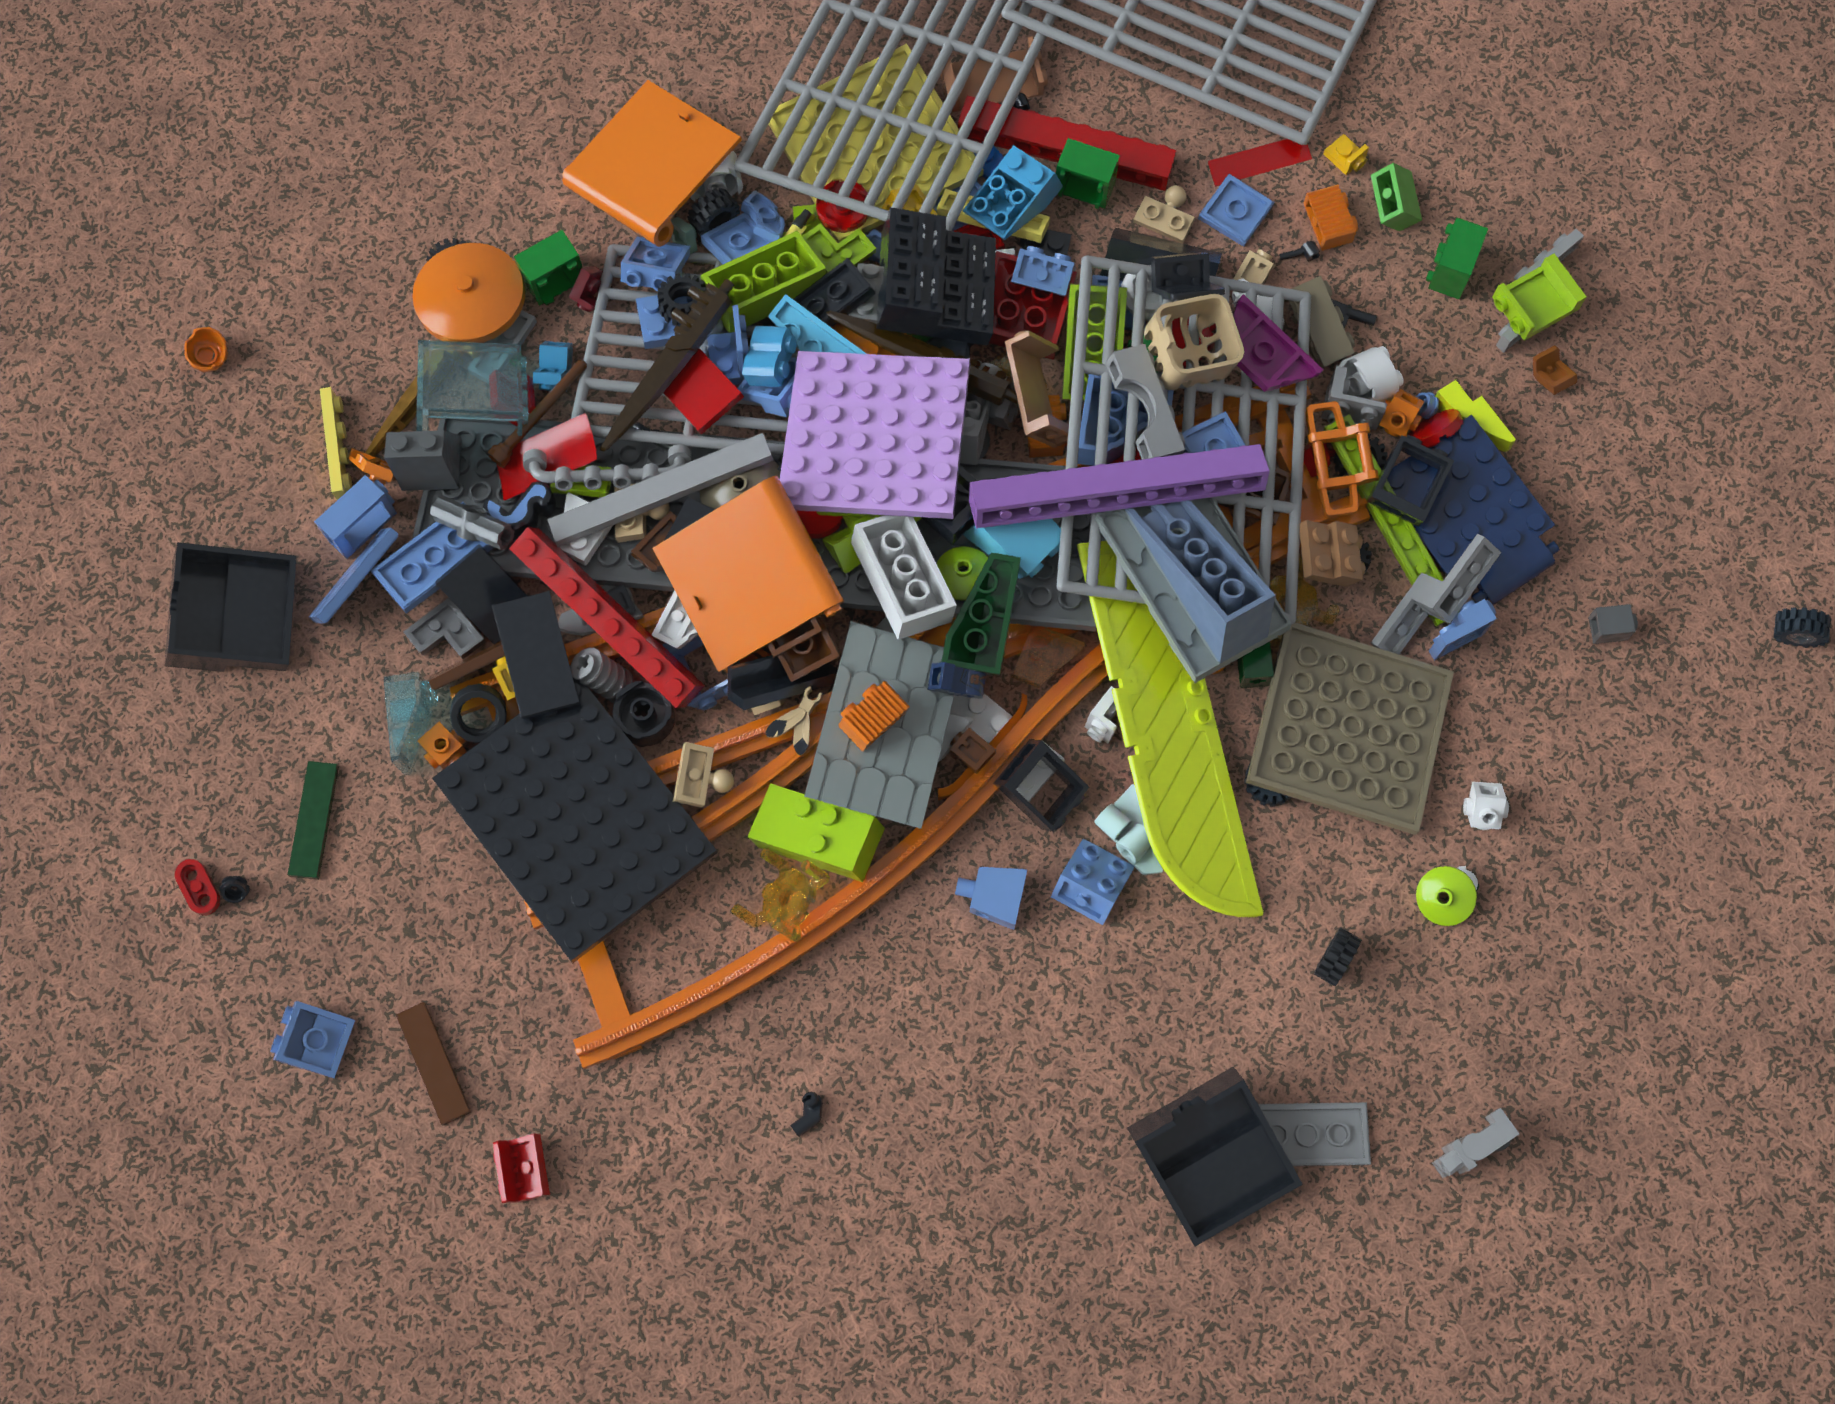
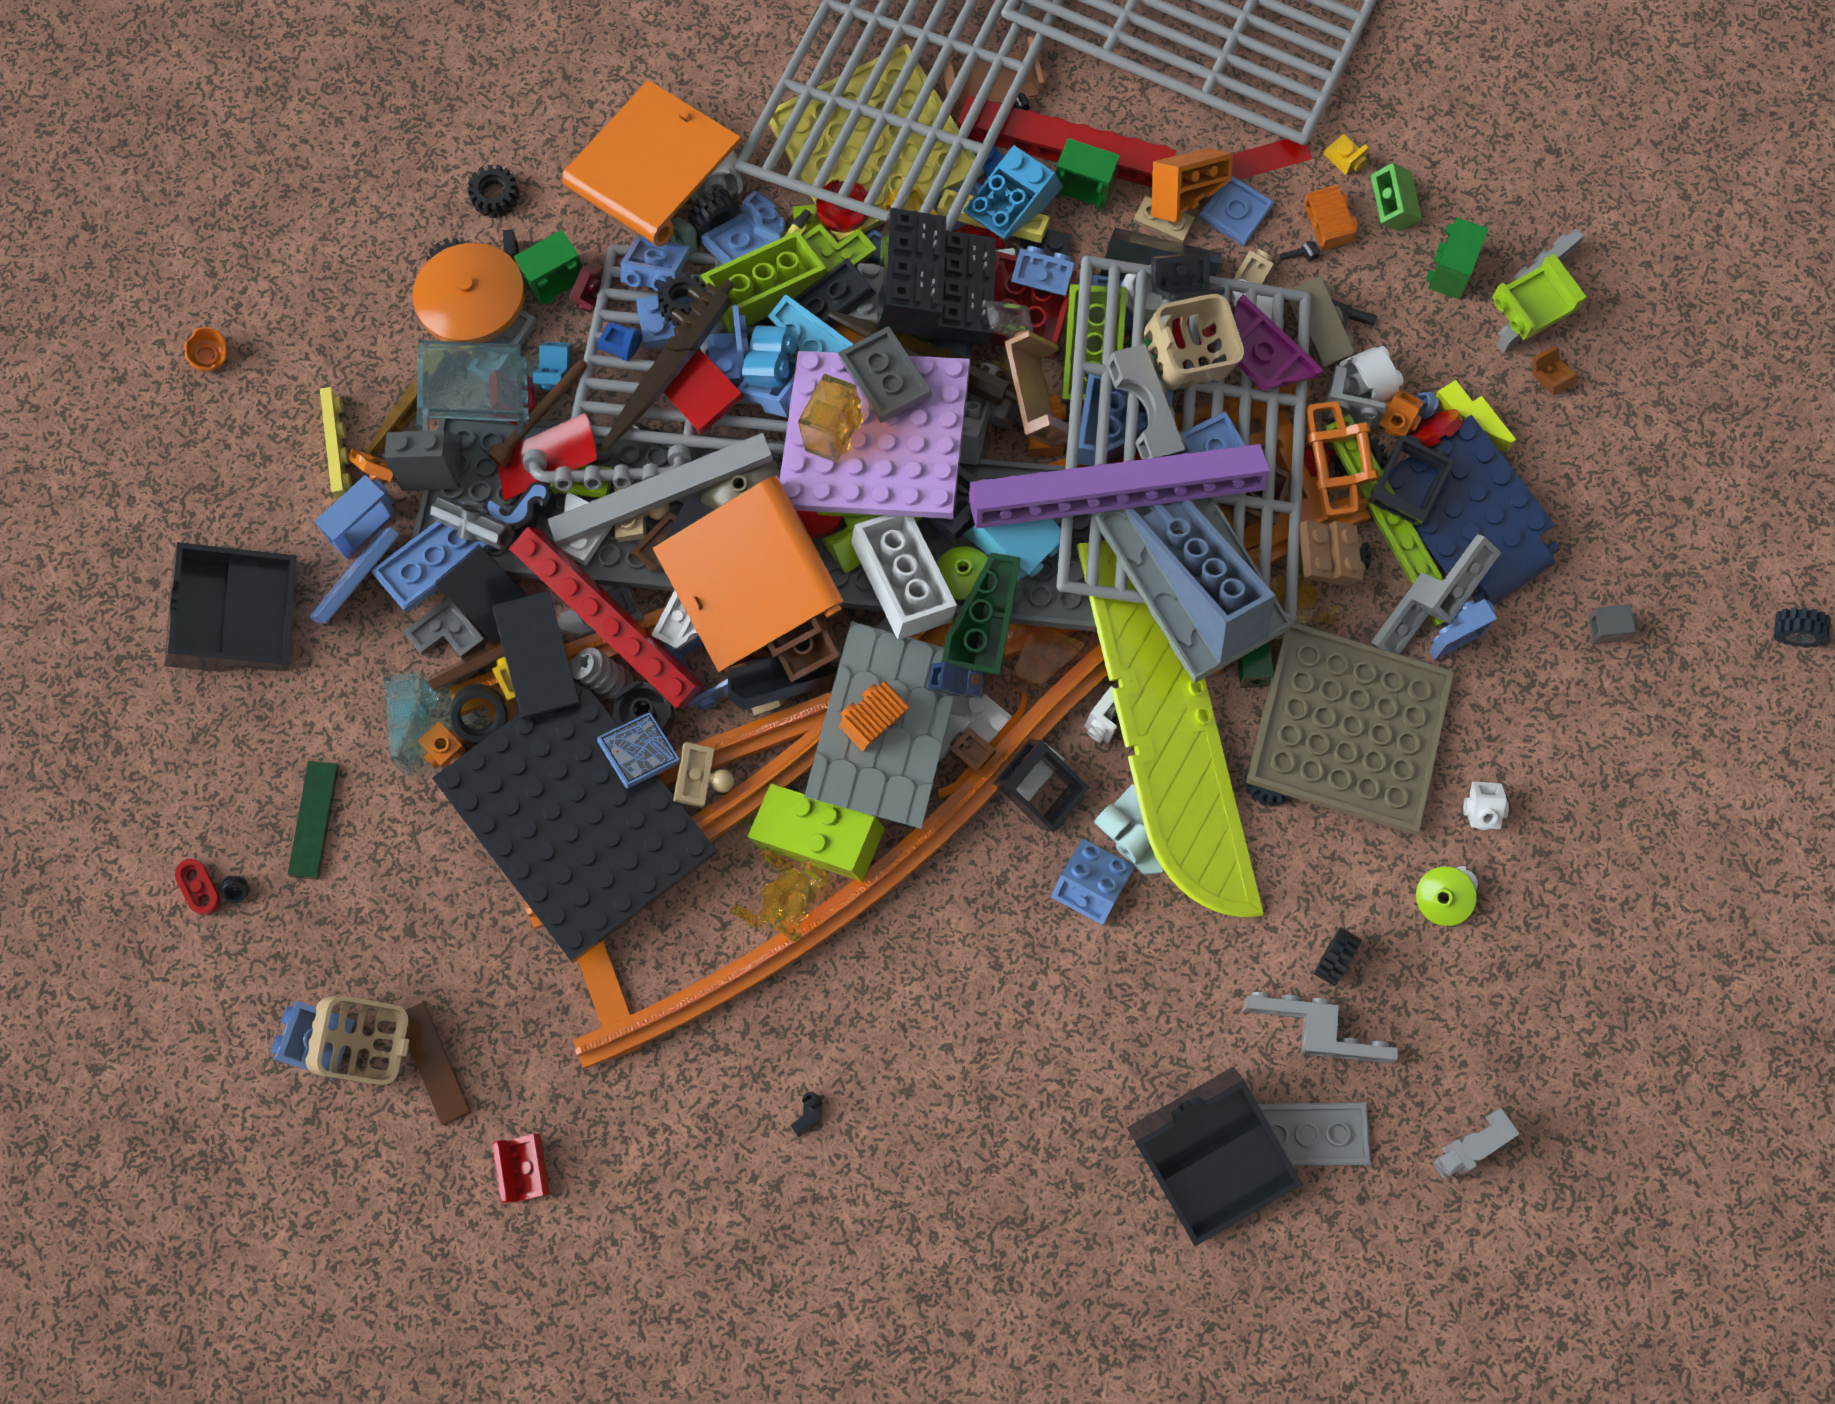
(357, 1040): none -> tan piece
(494, 205): none -> black tyre
(510, 243): none -> black tile
(620, 341): none -> blue tile
(638, 750): none -> tile
(796, 719): tan piece -> none
(831, 418): none -> clear yellow brick
(884, 374): none -> dark grey plate
(995, 894): medium blue torso -> none
(1008, 318): none -> clear slope
(1194, 174): none -> orange wedge
(1320, 1028): none -> light grey bracket

